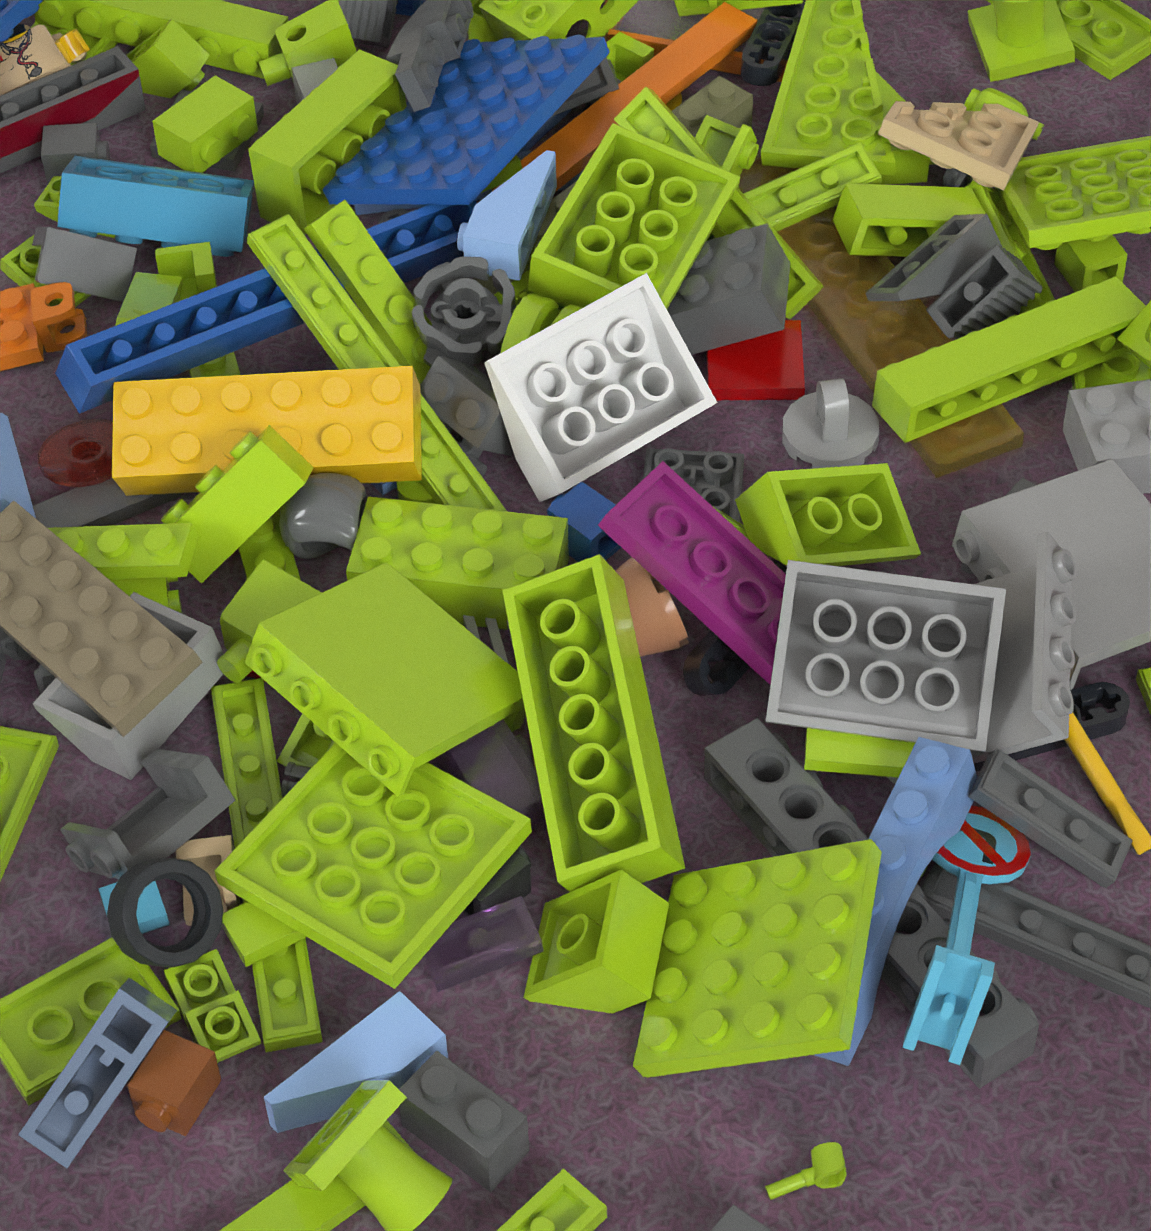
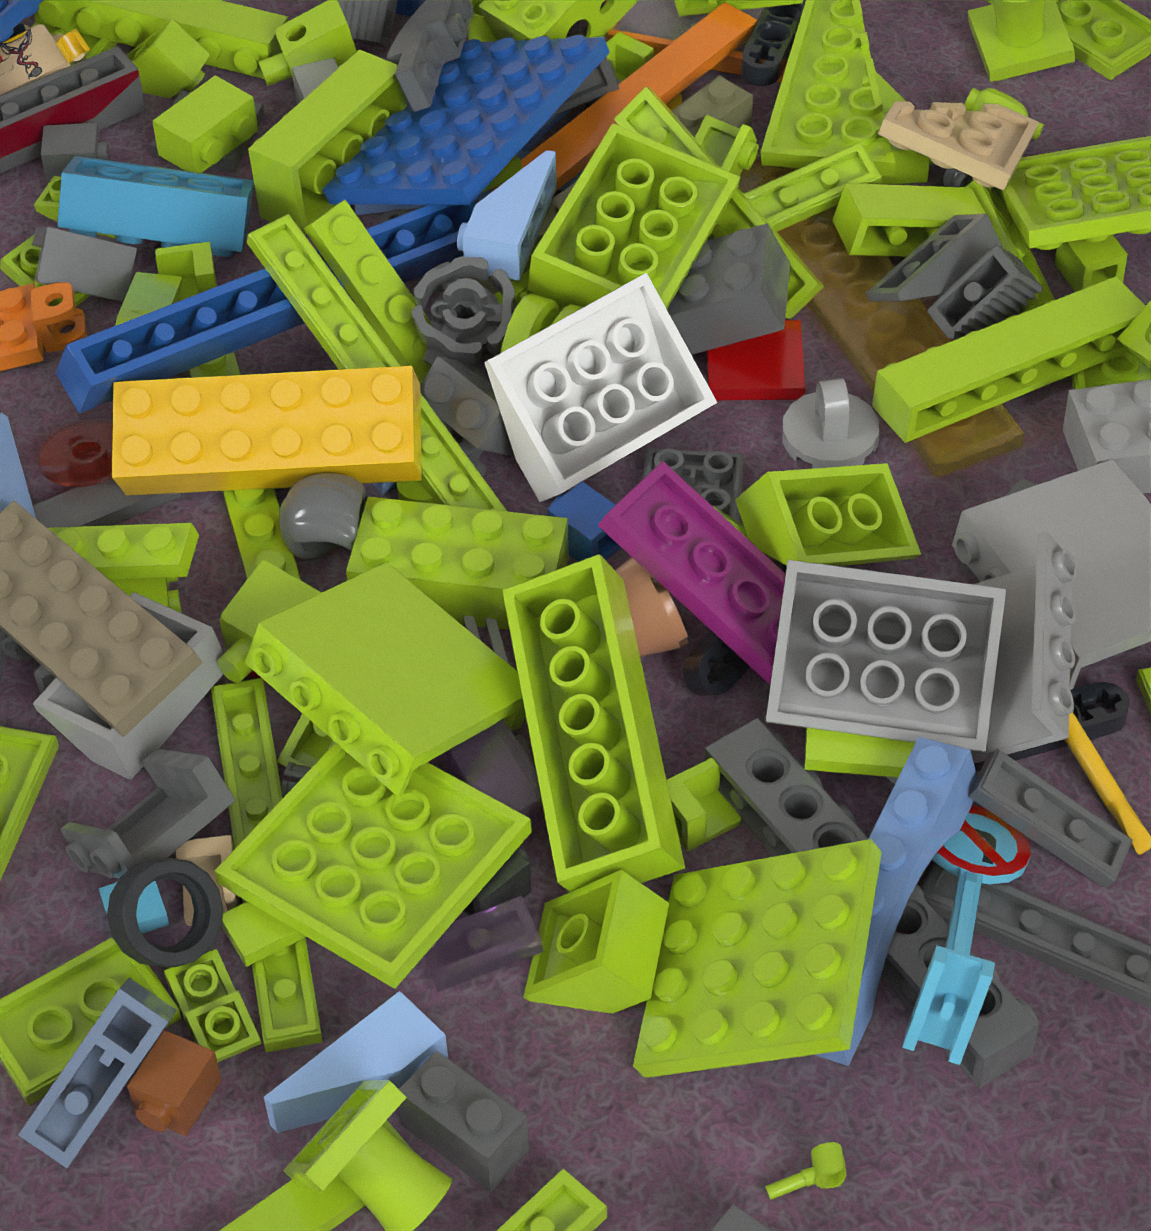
(240, 497): lime brick -> none
(699, 806): none -> lime panel

